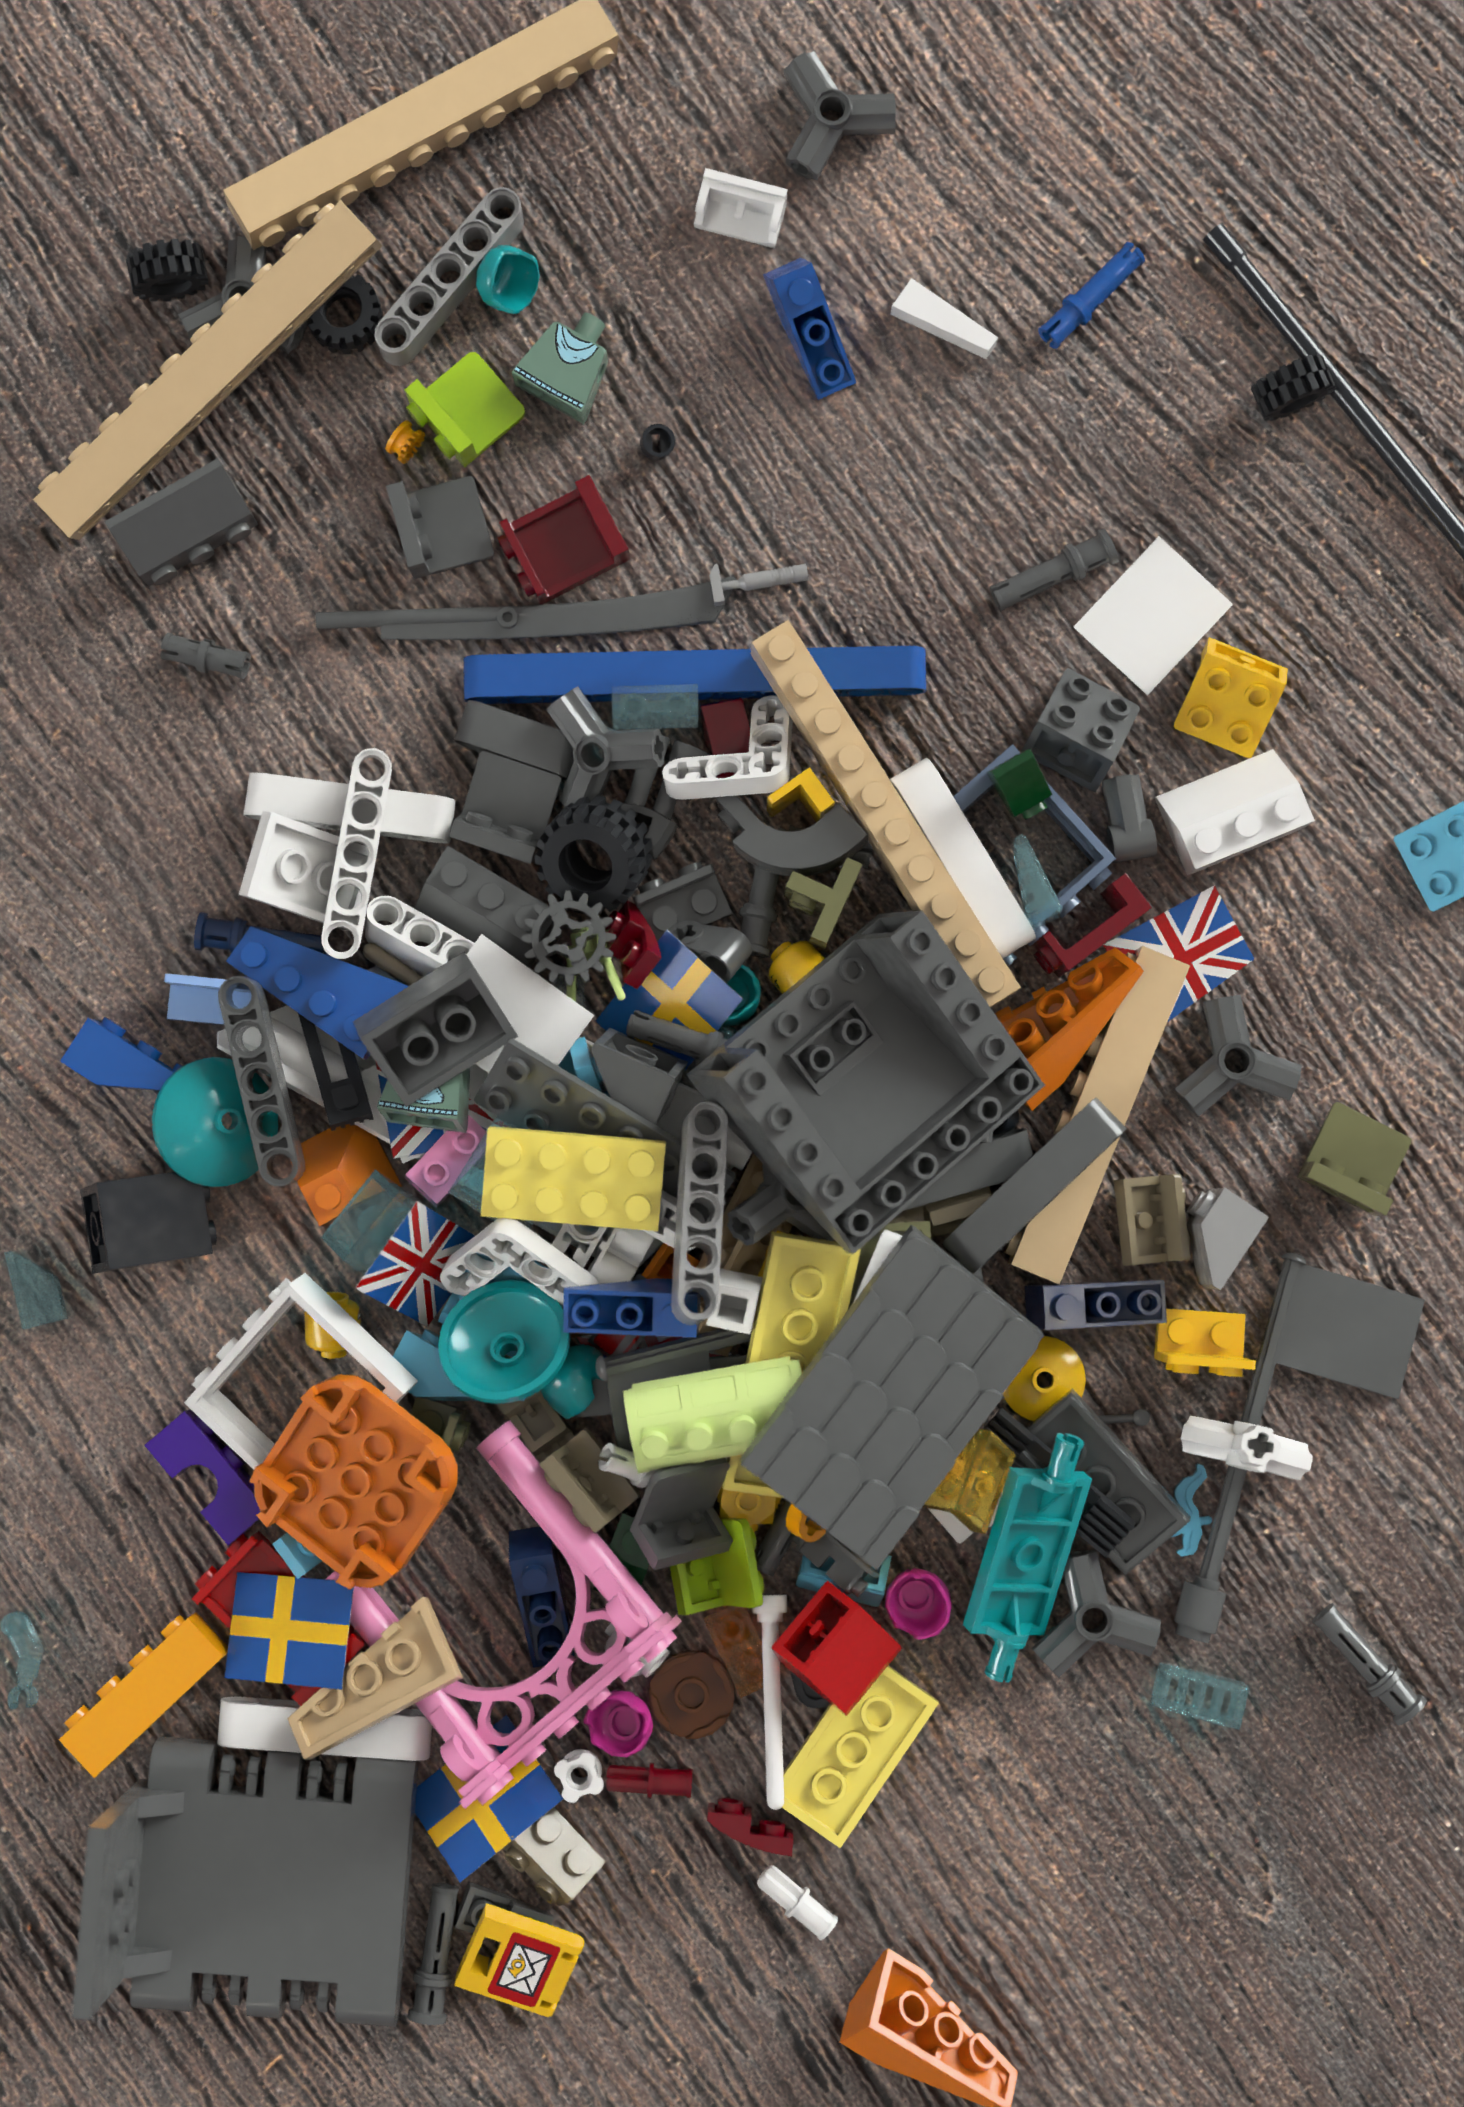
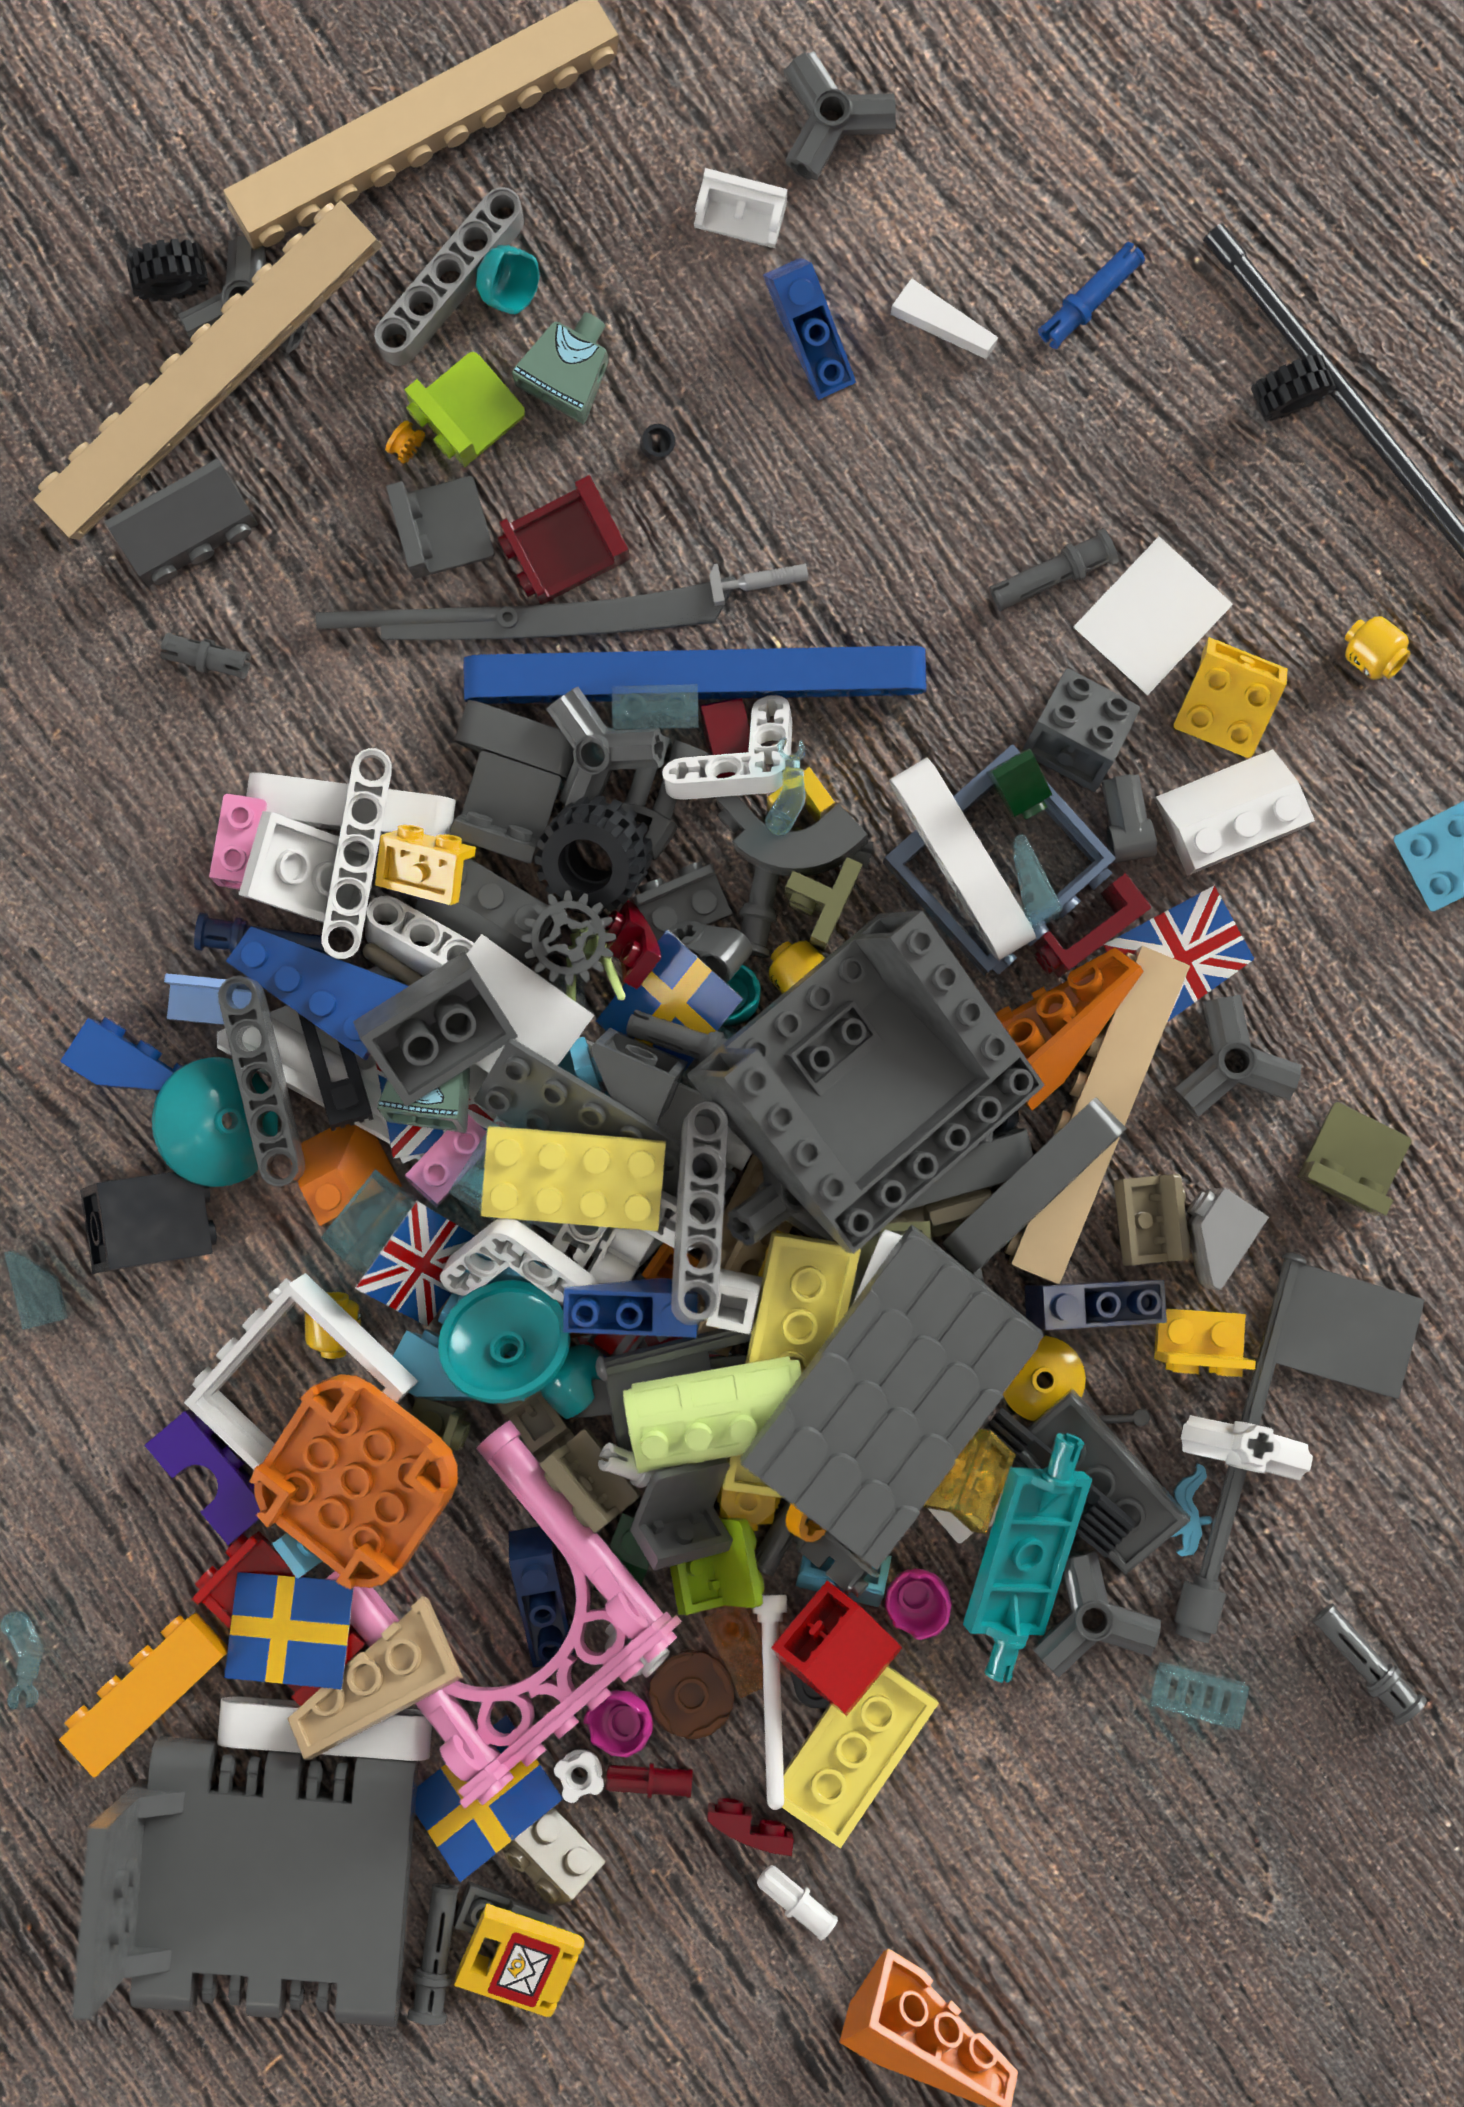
(235, 839): none -> bright pink bracket
(354, 335): black tyre -> none
(422, 864): none -> yellow bracket
(793, 795): none -> clear light blue arm
(879, 808): tan brick -> none
(1377, 648): none -> yellow head

